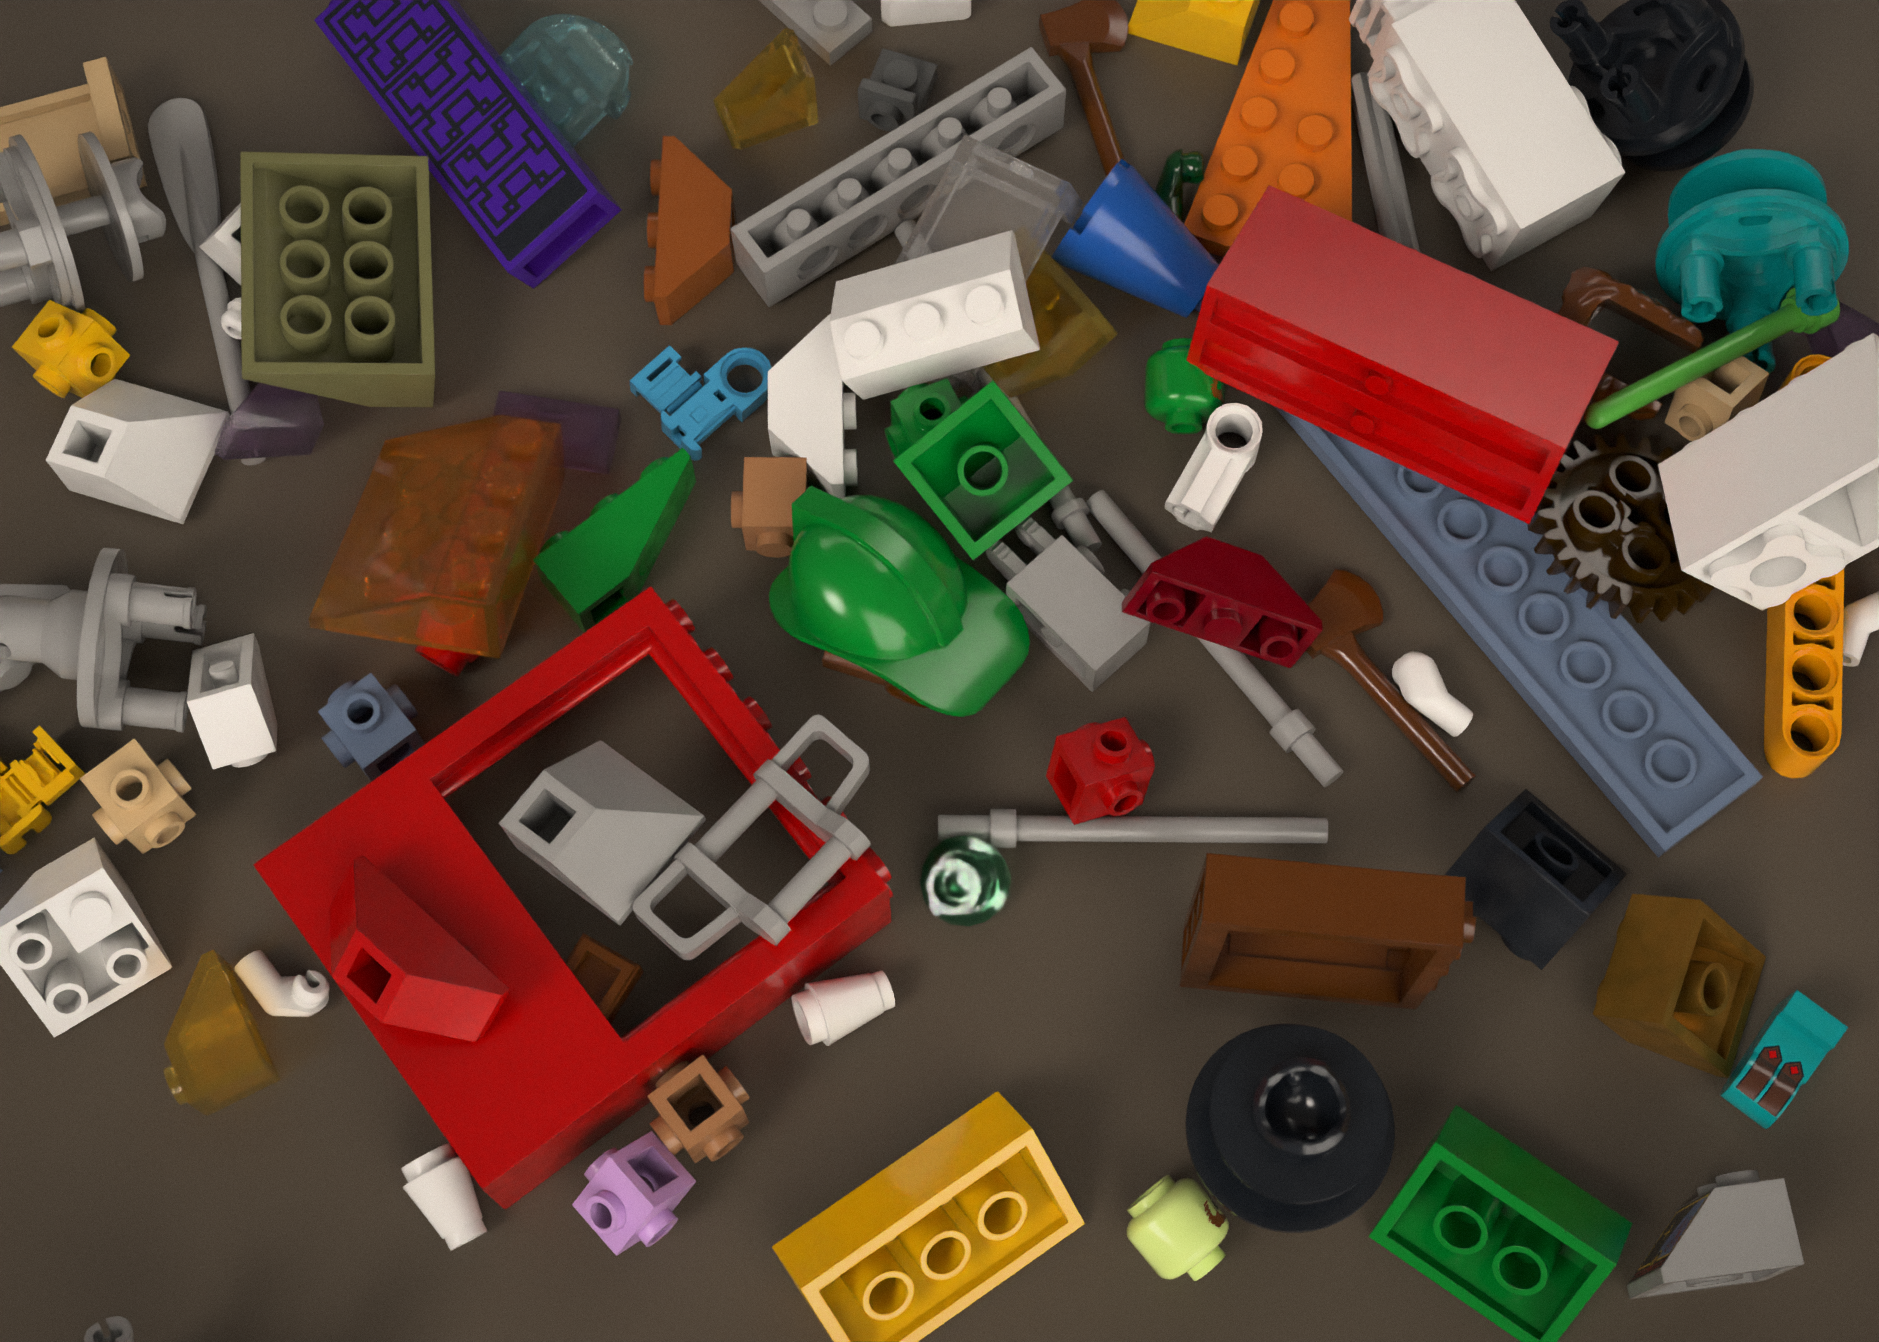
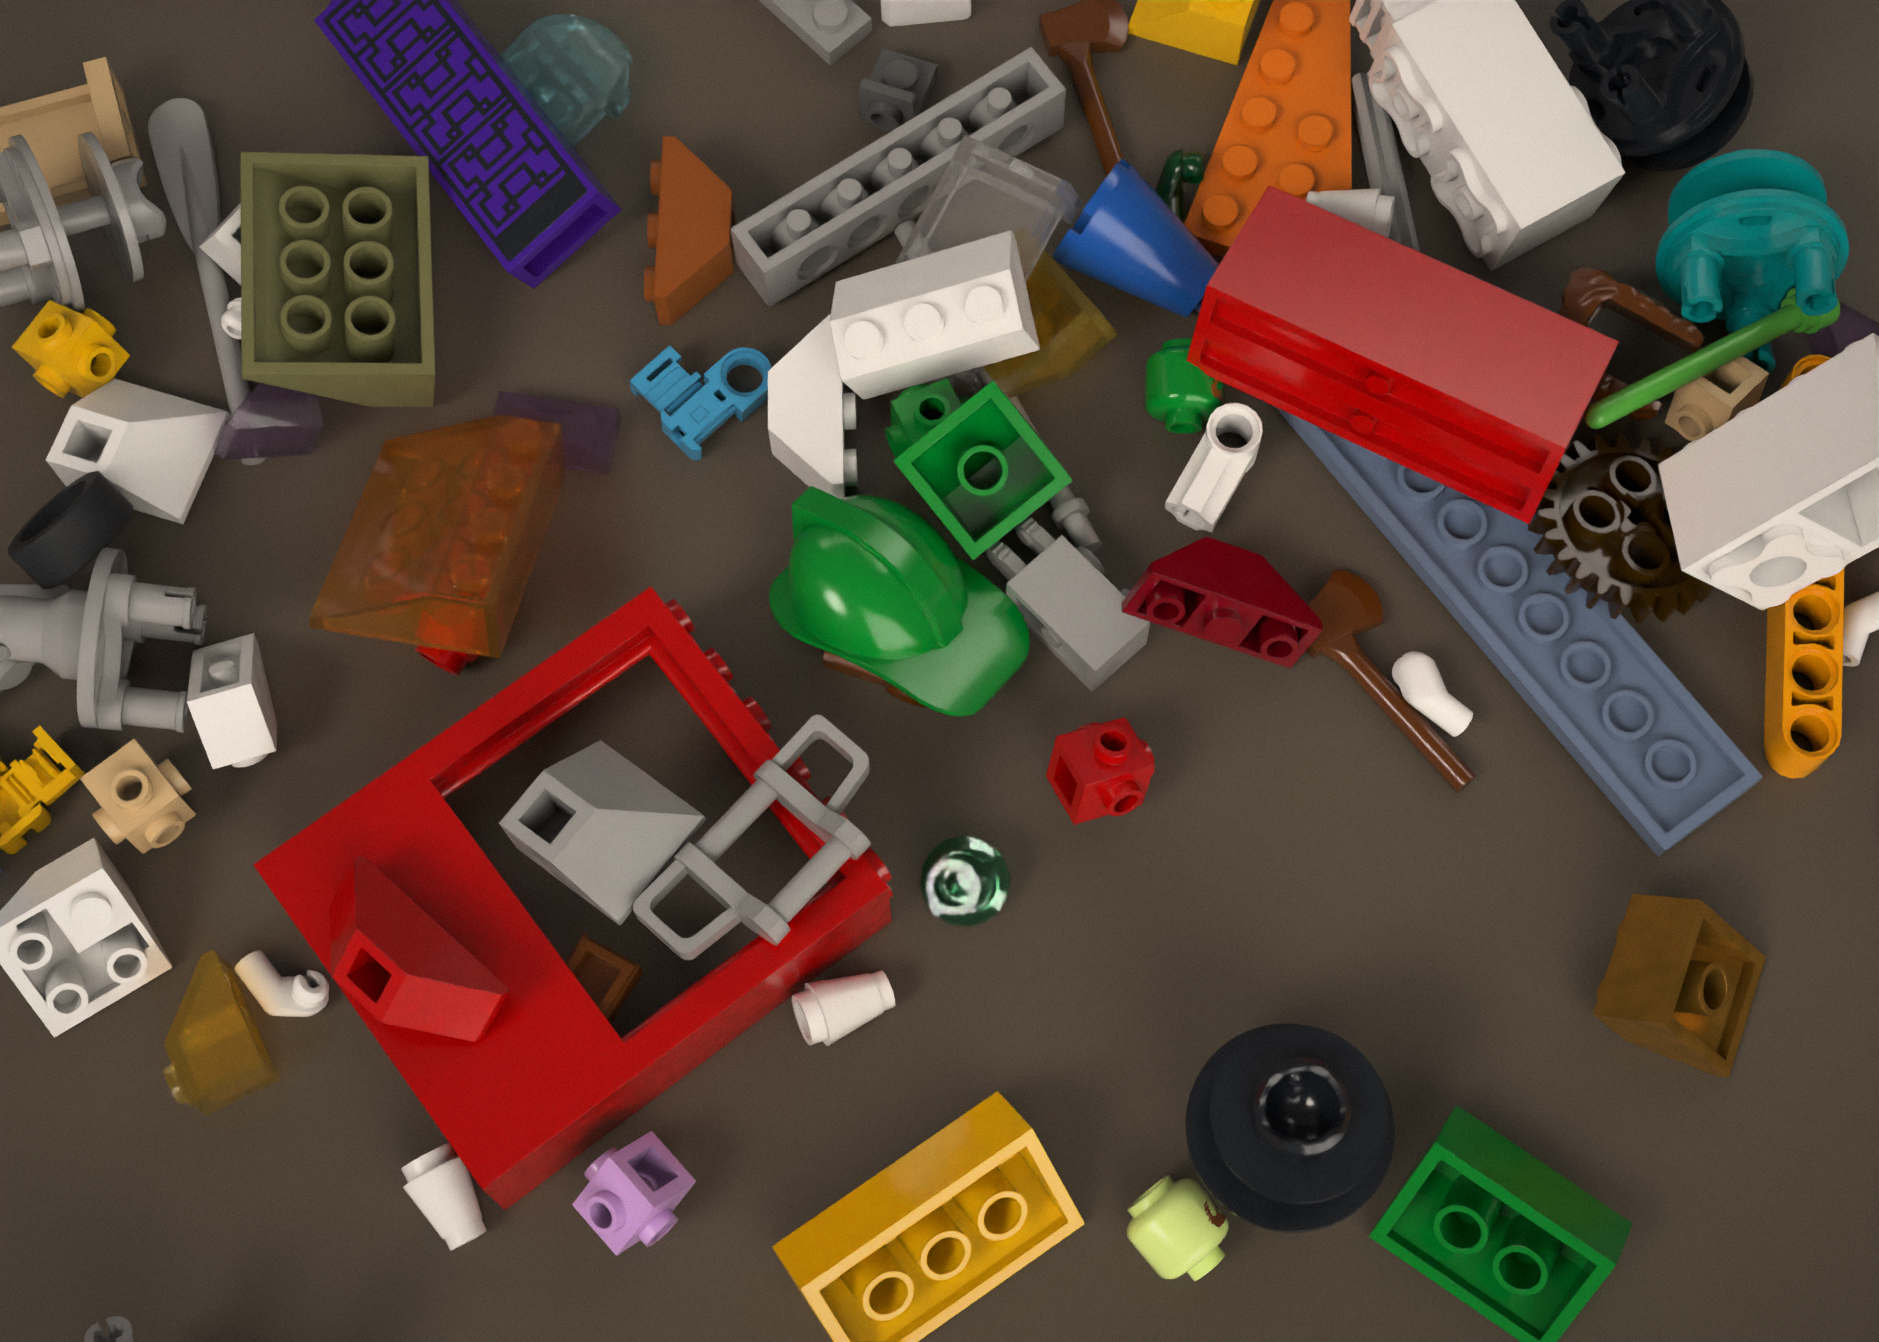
(70, 530): none -> black tyre
(370, 726): sand blue brick -> none
(614, 550): green slope -> none
(693, 1086): medium nougat brick -> none
(766, 503): medium nougat brick -> none
(769, 95): clear yellow slope -> none
(1004, 828): light grey bar -> none
(1290, 727): light grey bar -> none
(1323, 931): reddish brown window -> none
(1359, 206): none -> white cone
(1534, 878): black slope -> none
(1725, 1237): light grey slope -> none
(1781, 1058): teal leg -> none

